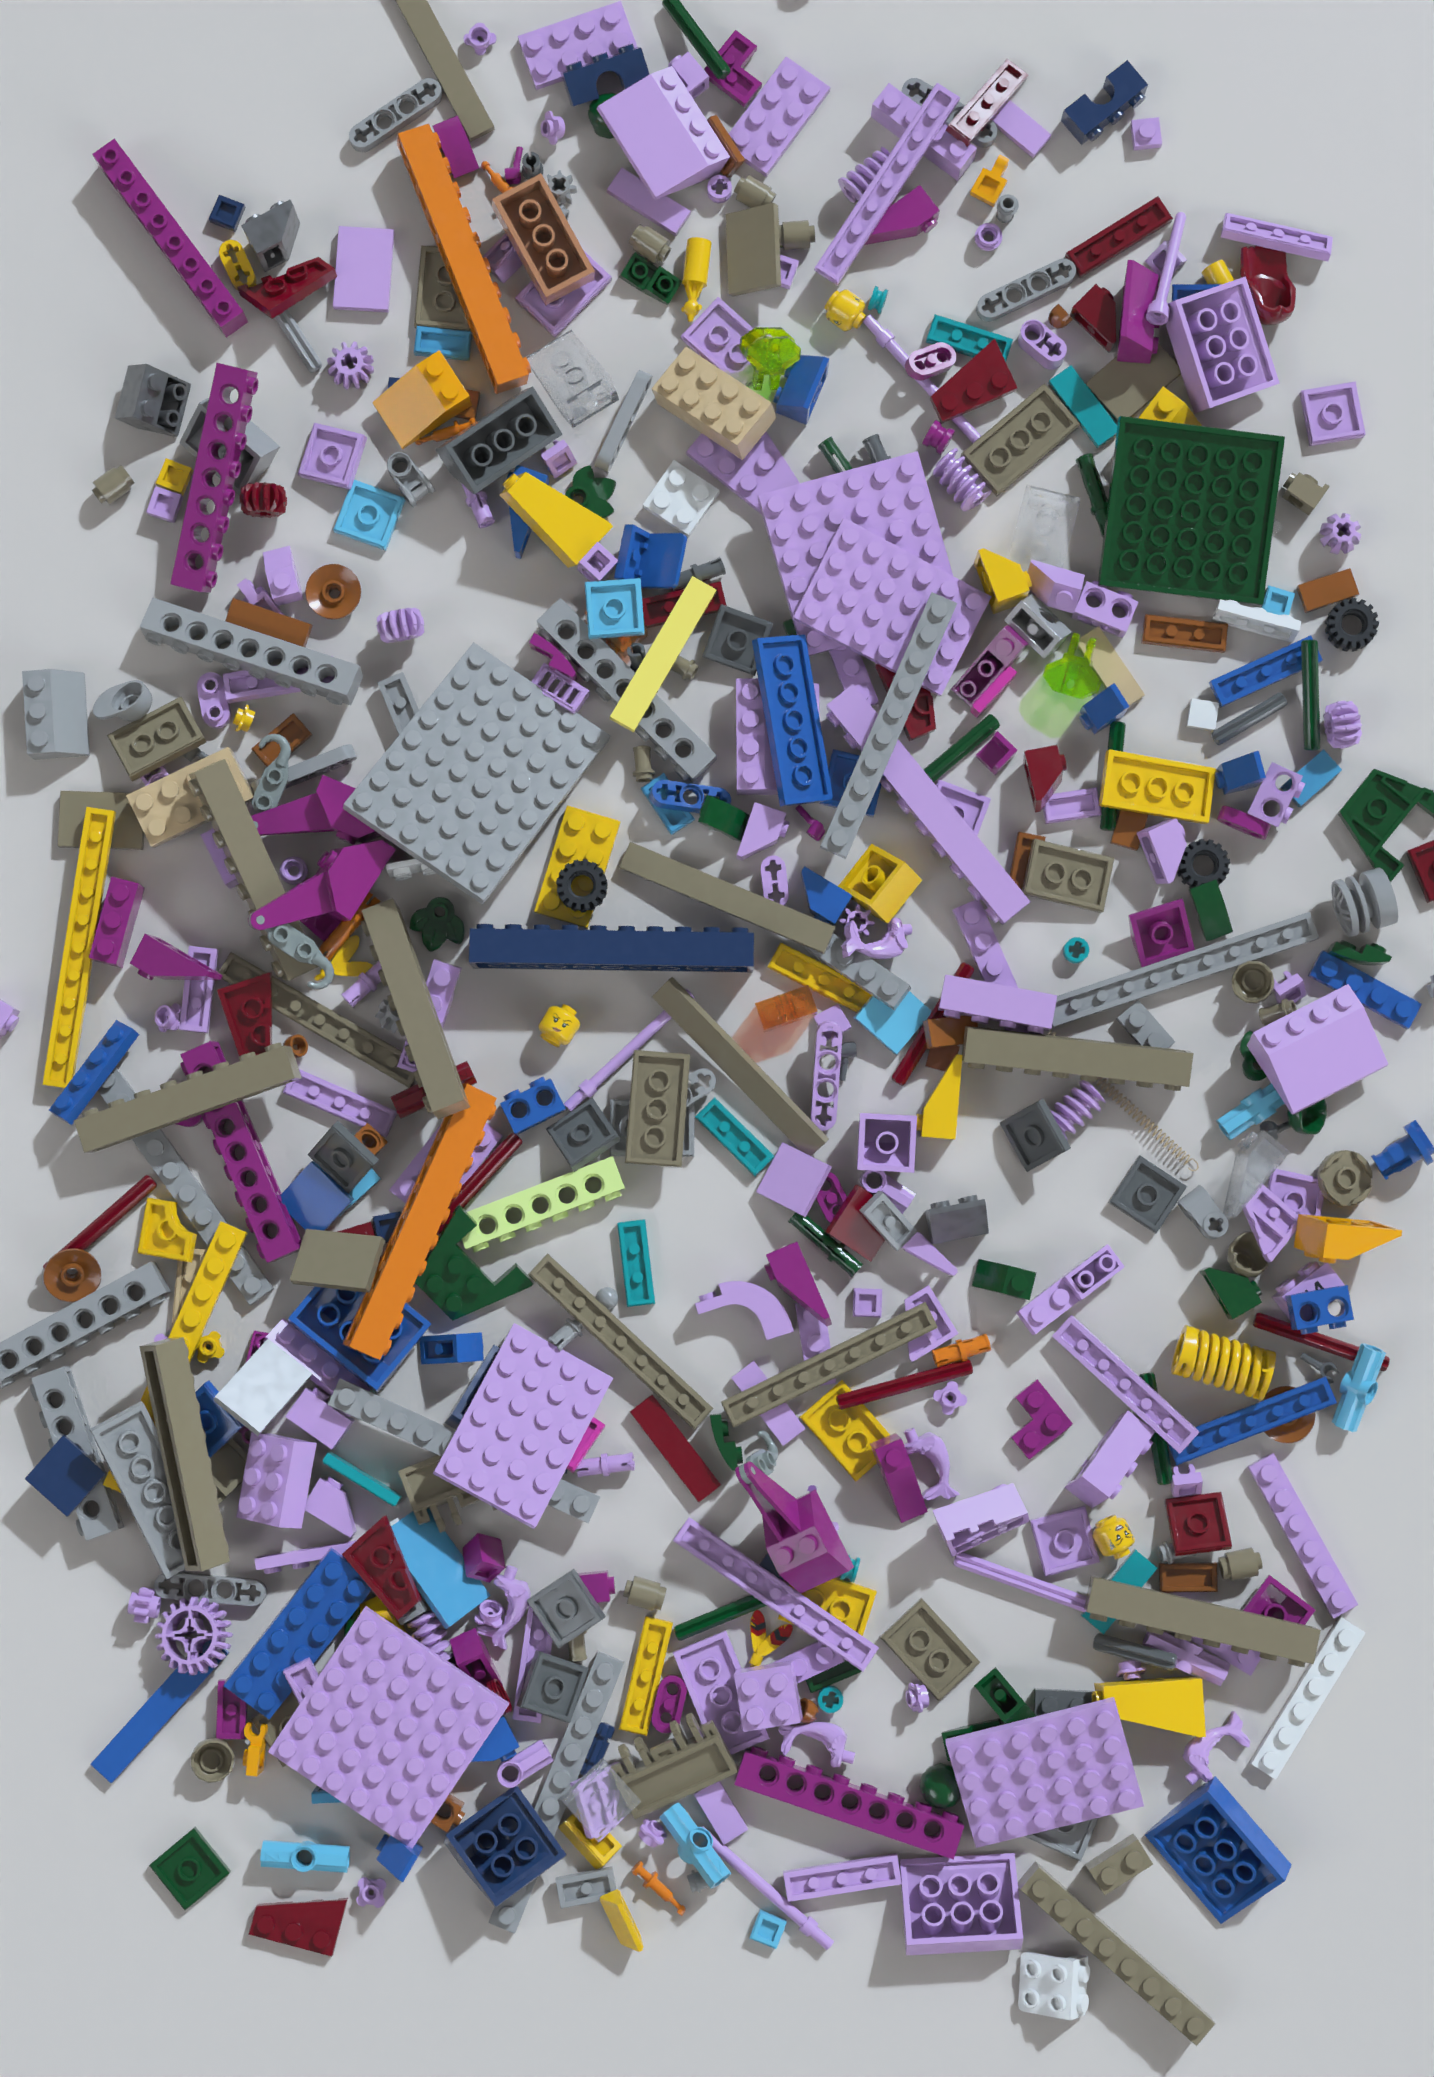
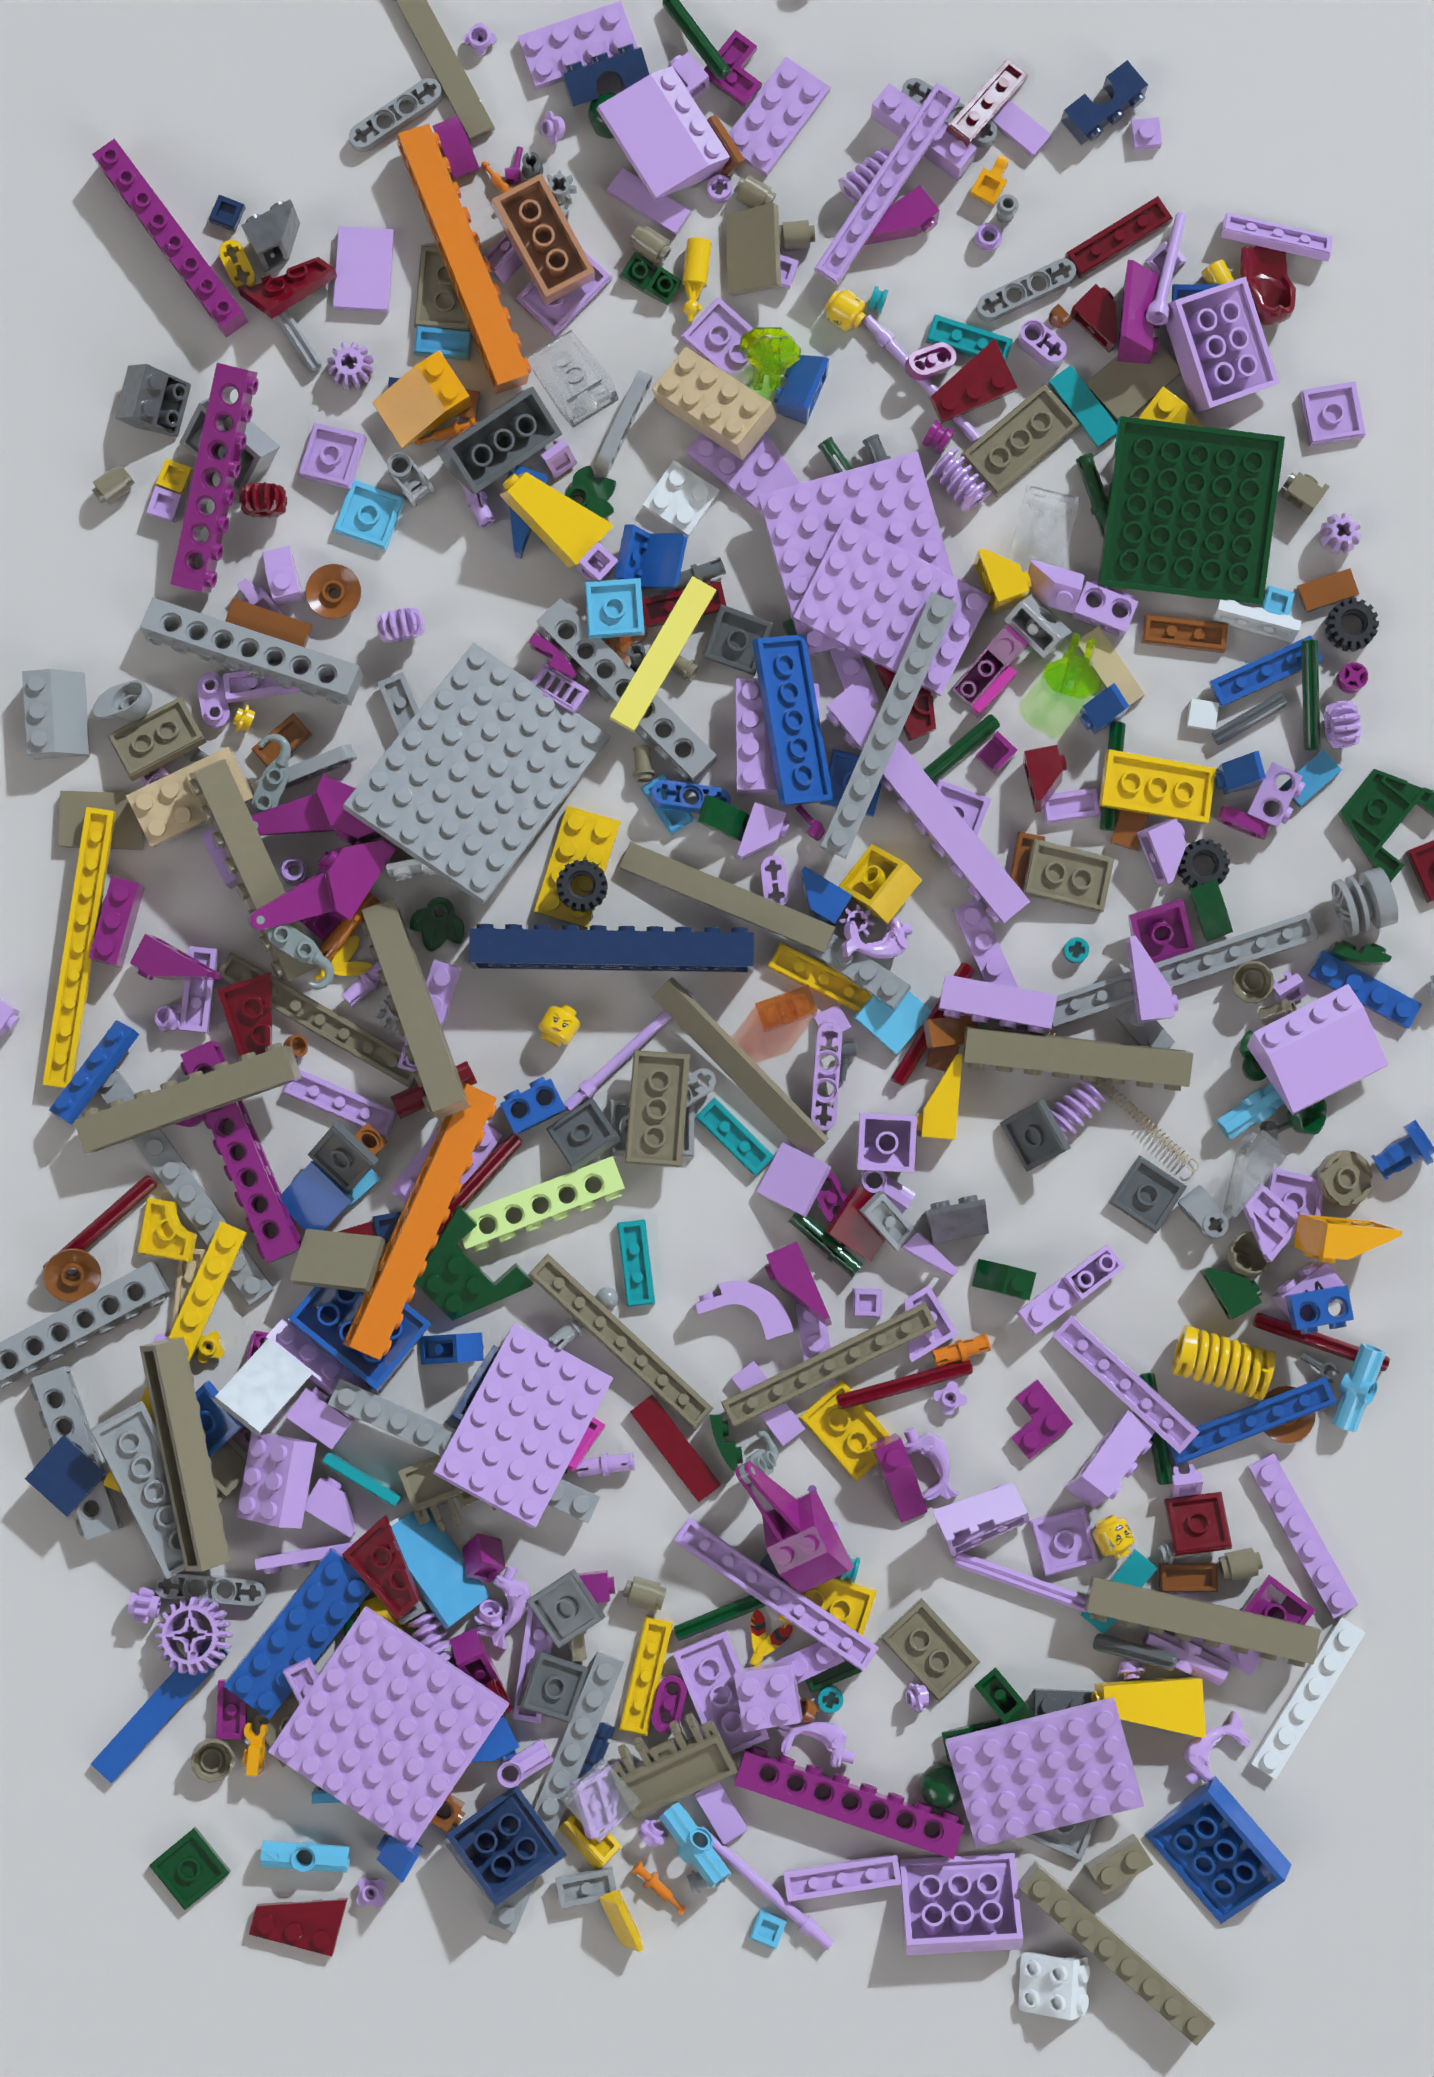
(1150, 989): none -> lavender slope
(1357, 674): none -> magenta wheel

